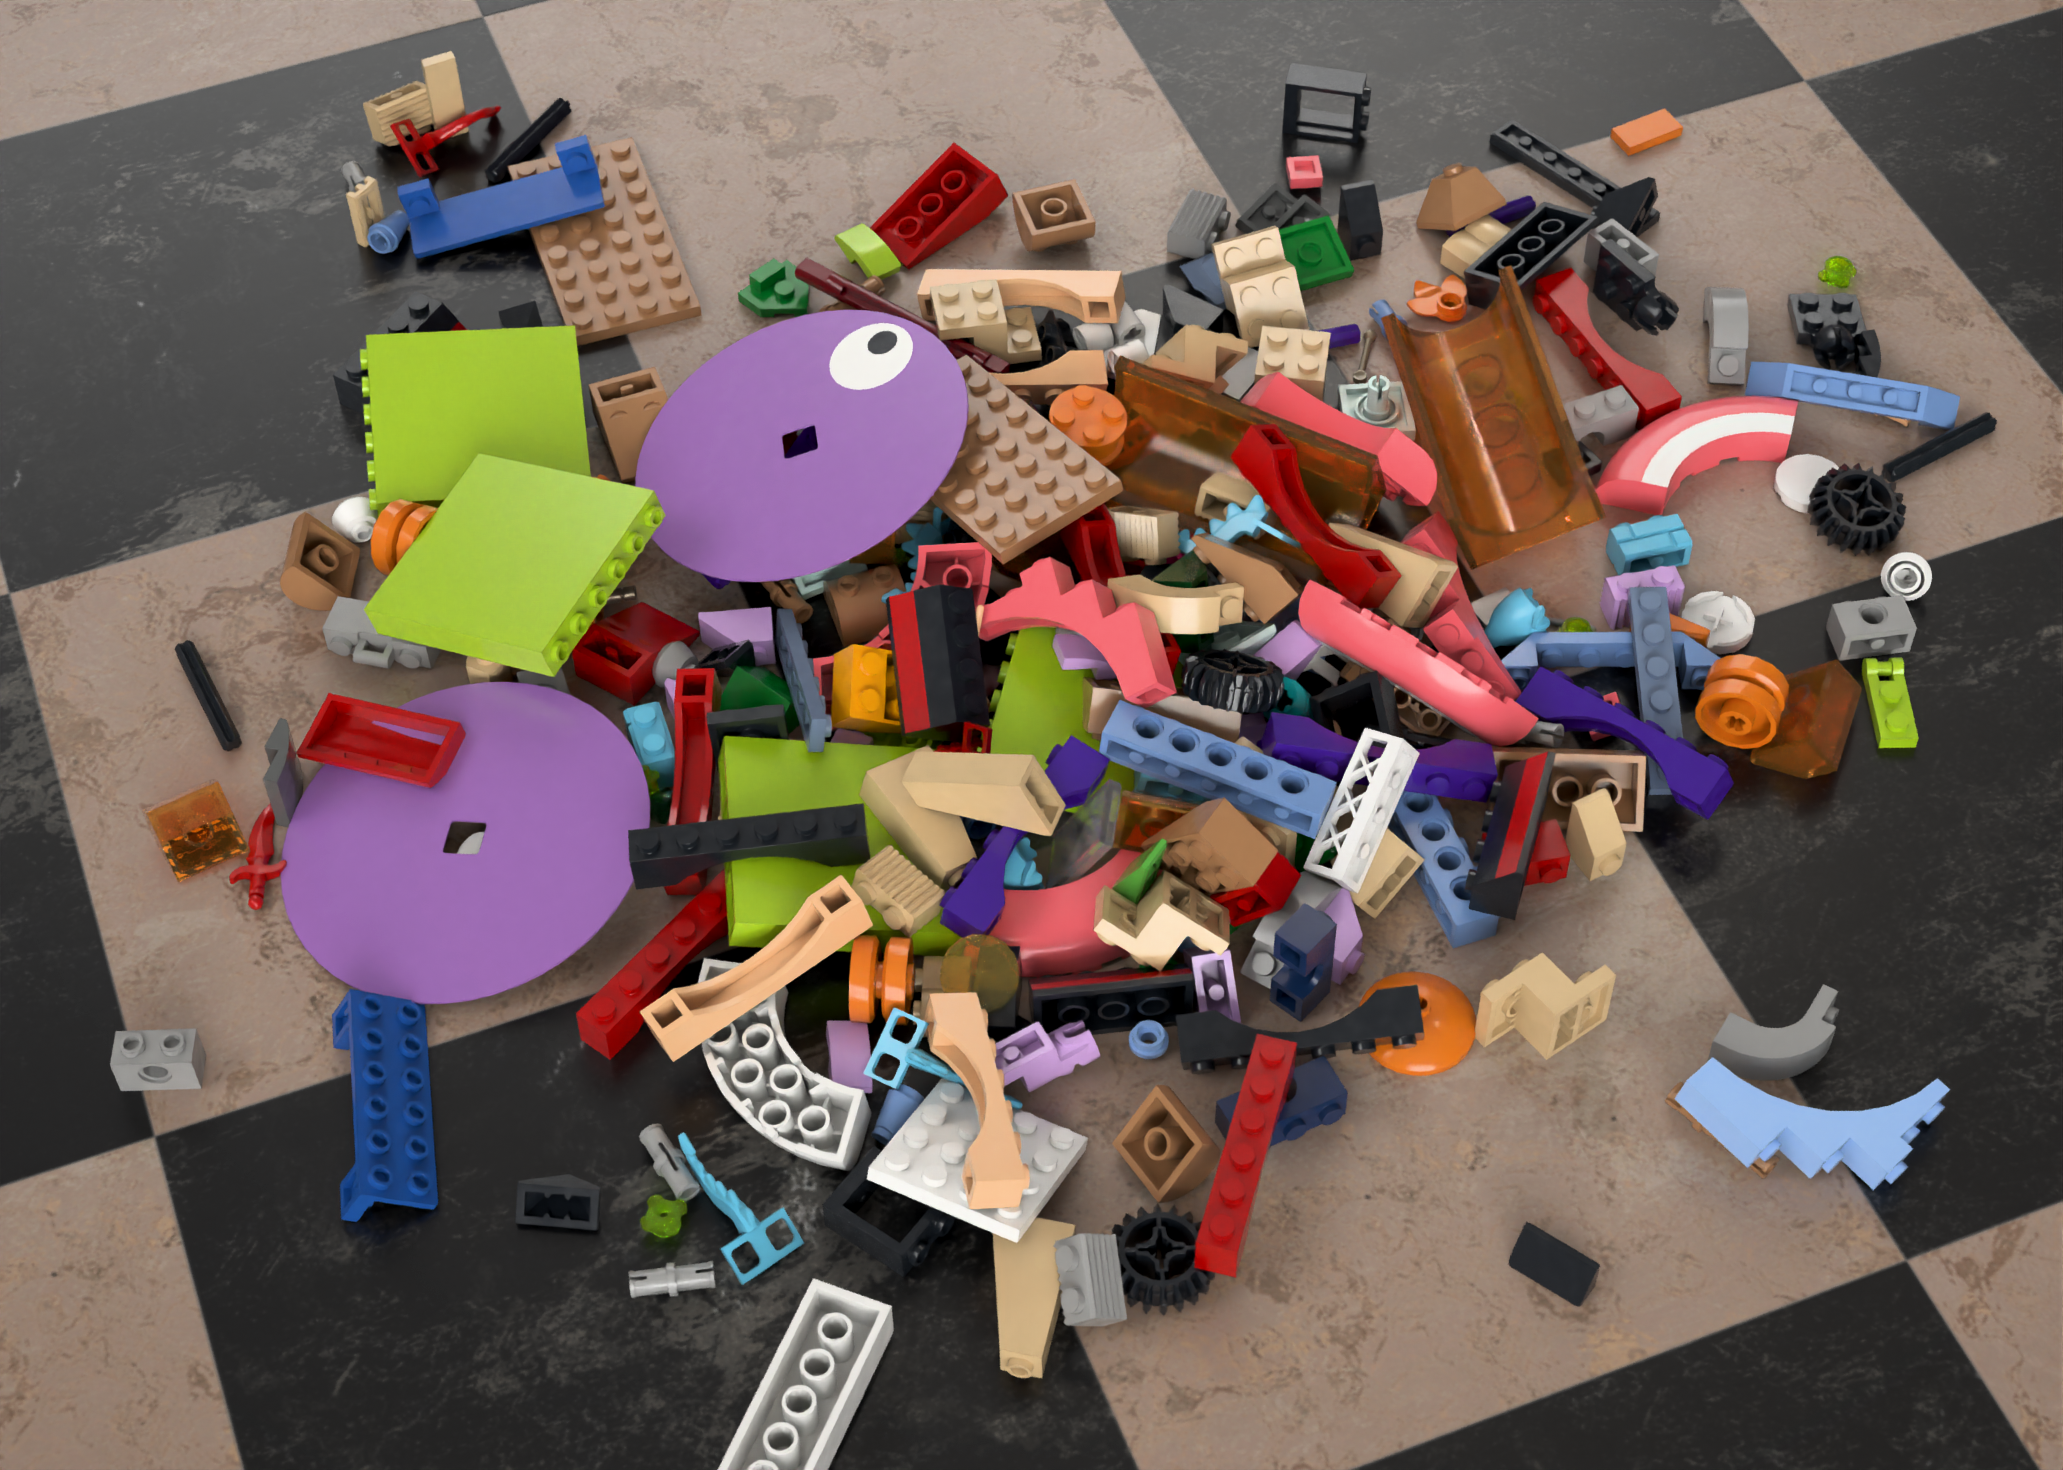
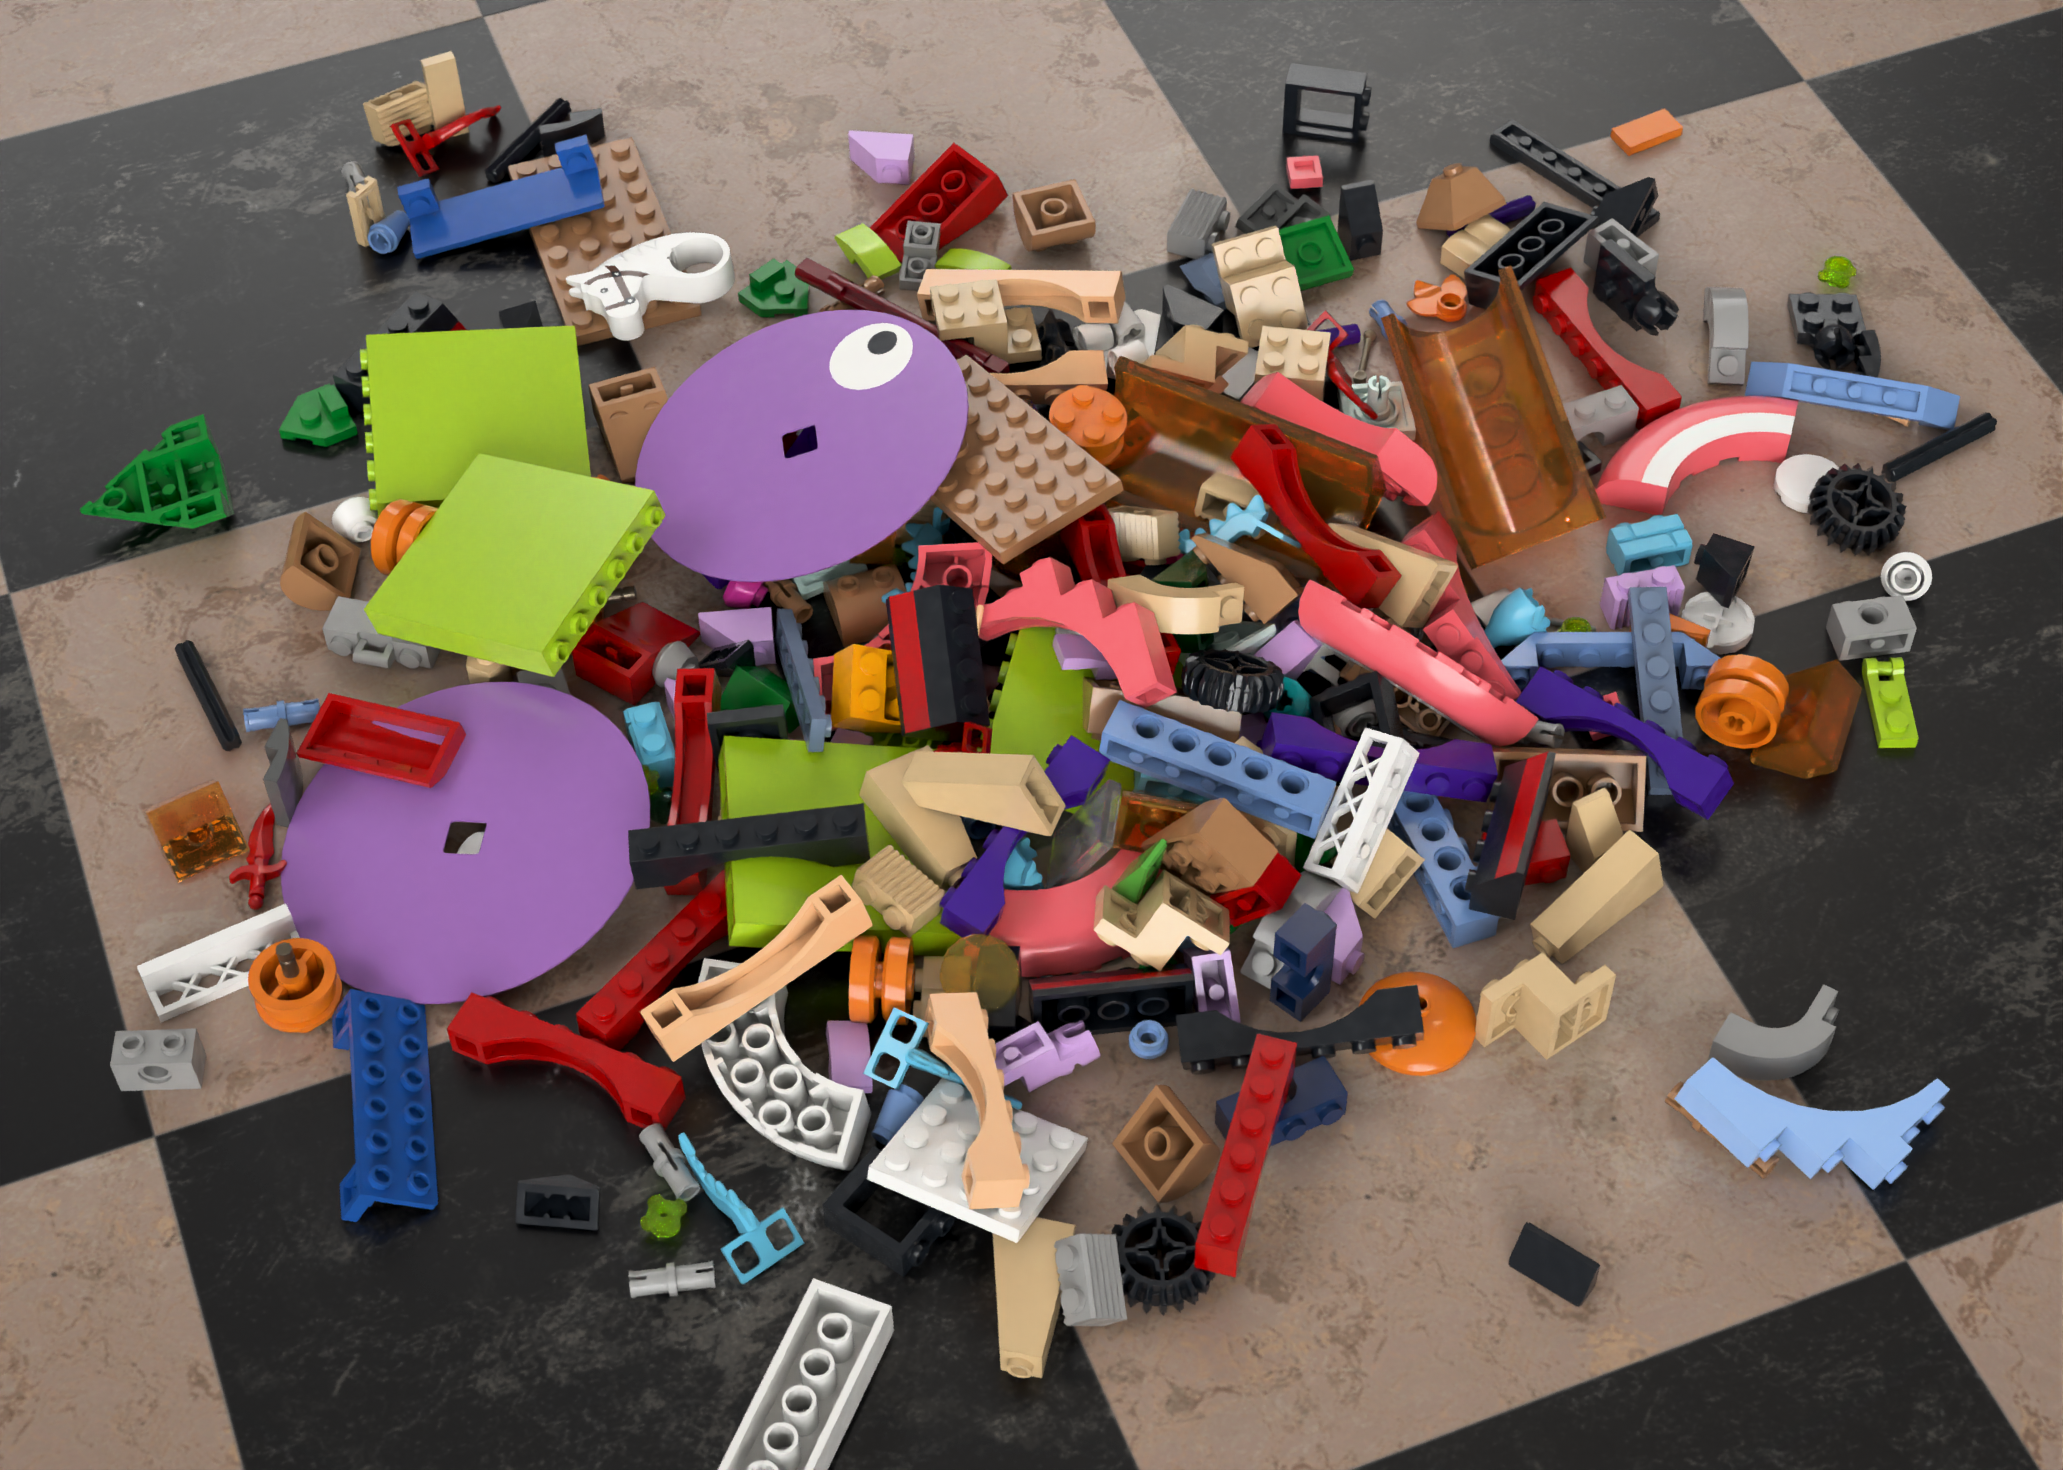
(173, 484): none -> green wedge
(213, 955): none -> white fence
(269, 715): none -> medium blue pin
(295, 985): none -> orange wheel
(319, 417): none -> green plate
(498, 1033): none -> red arch
(582, 123): none -> black slope
(650, 272): none -> white animal
(744, 594): none -> dark pink cone
(883, 155): none -> lavender slope
(920, 253): none -> light grey slope
(970, 259): none -> lime slope
(1336, 370): none -> red piece
(1354, 719): none -> white cone
(1599, 898): none -> tan slope
(1723, 567): none -> black slope

